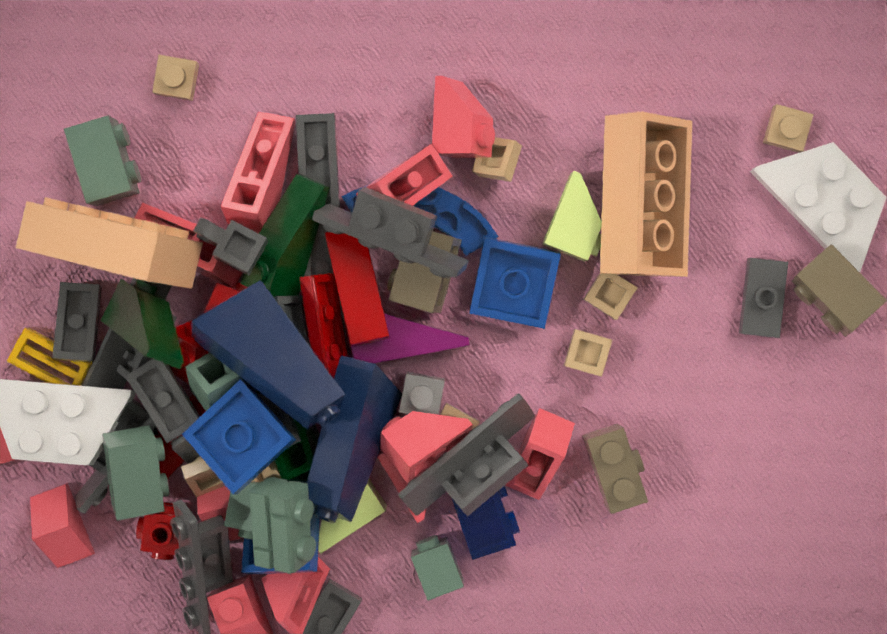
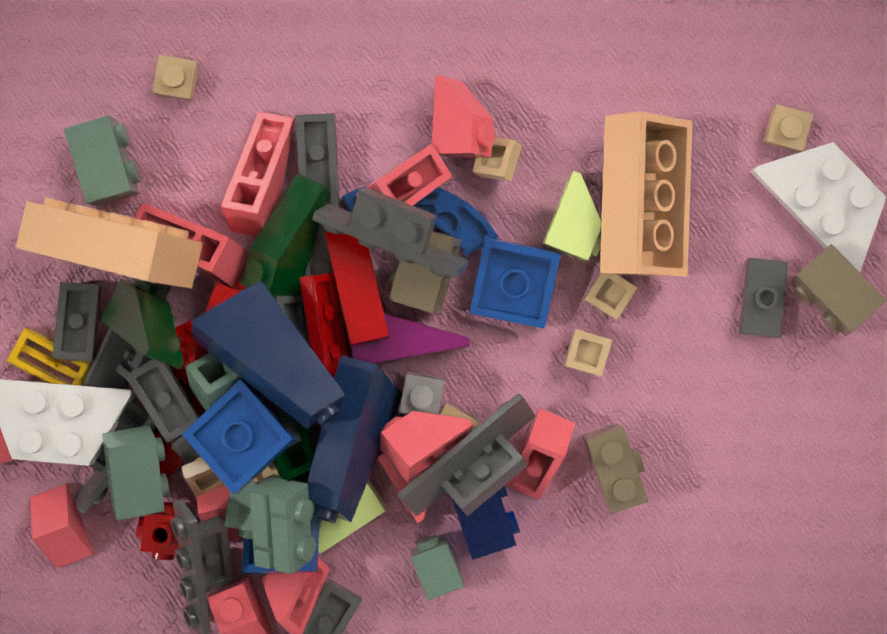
(235, 245): dark grey plate -> none

